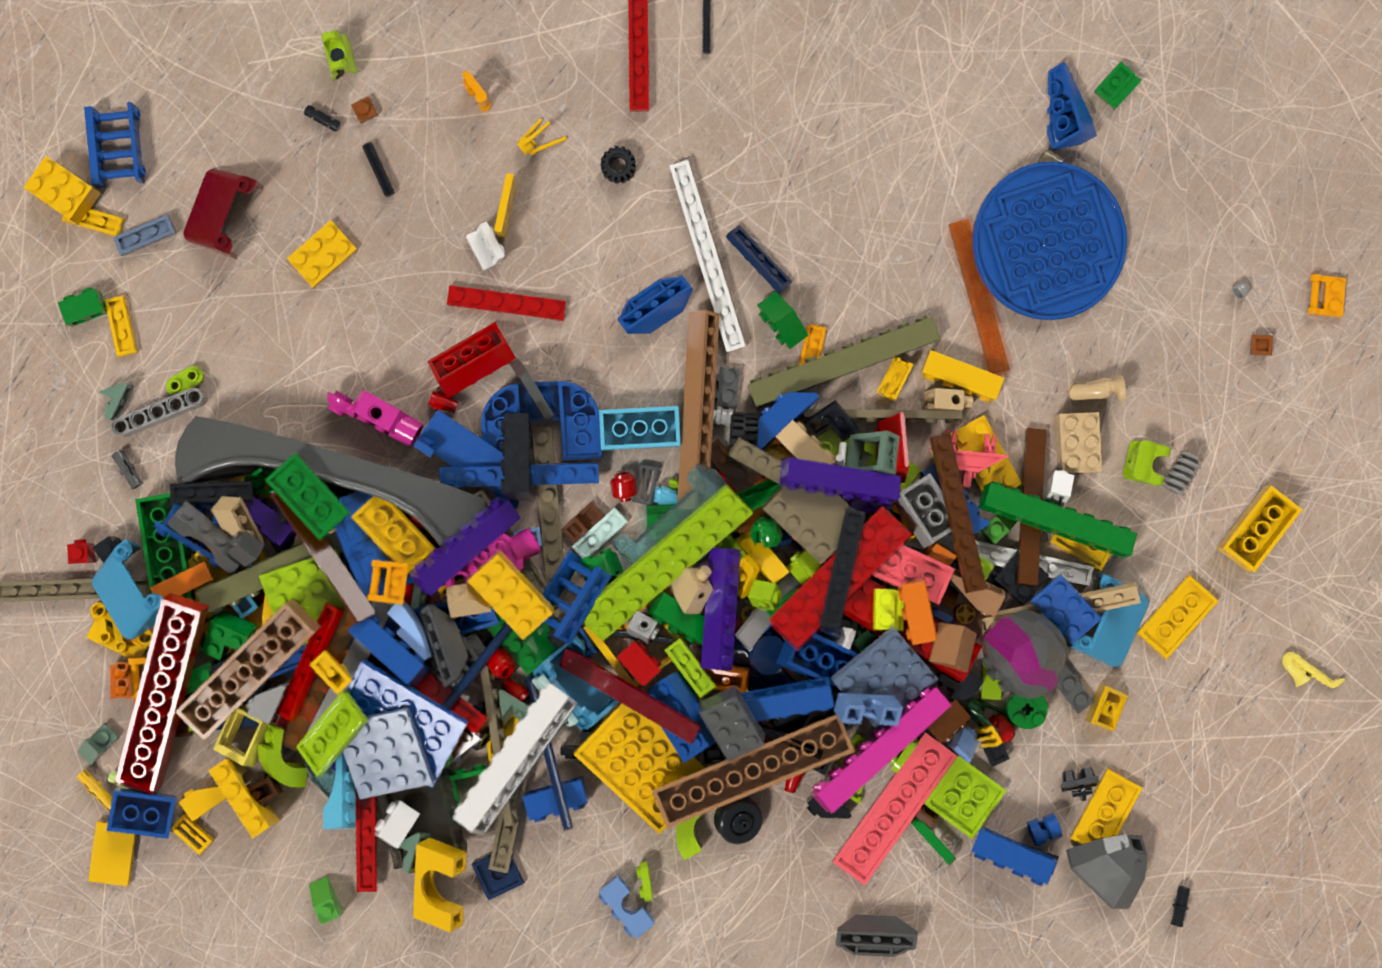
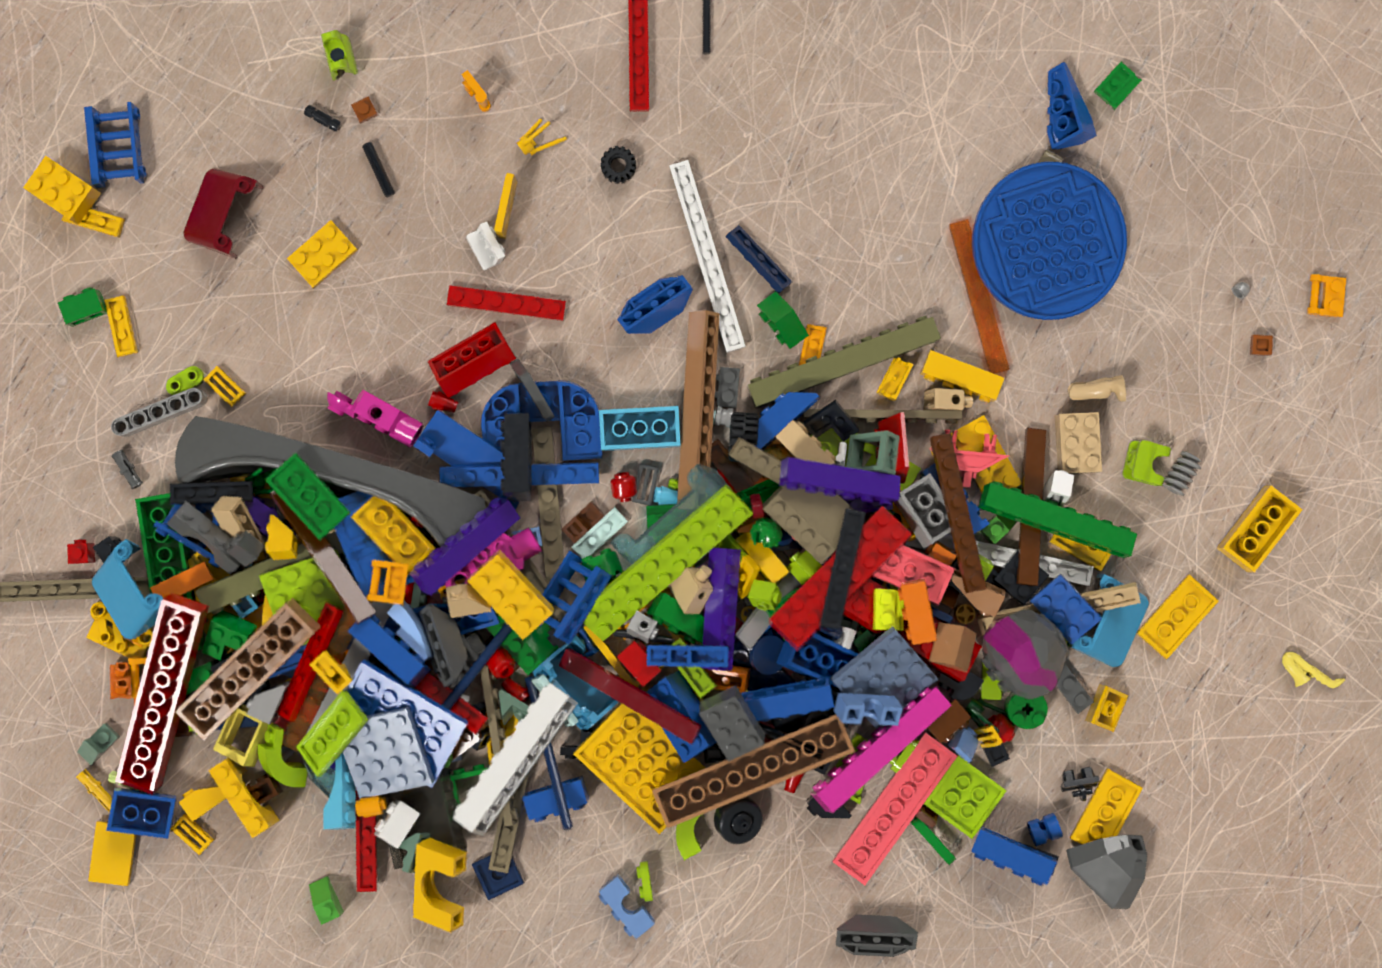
(119, 395): sand green slope -> none
(144, 235): sand blue plate -> none
(213, 374): none -> yellow tile
(281, 540): none -> yellow slope
(370, 806): none -> light orange brick
(687, 656): none -> blue slope
(756, 506): none -> dark red beam
(1180, 906): black axle -> none

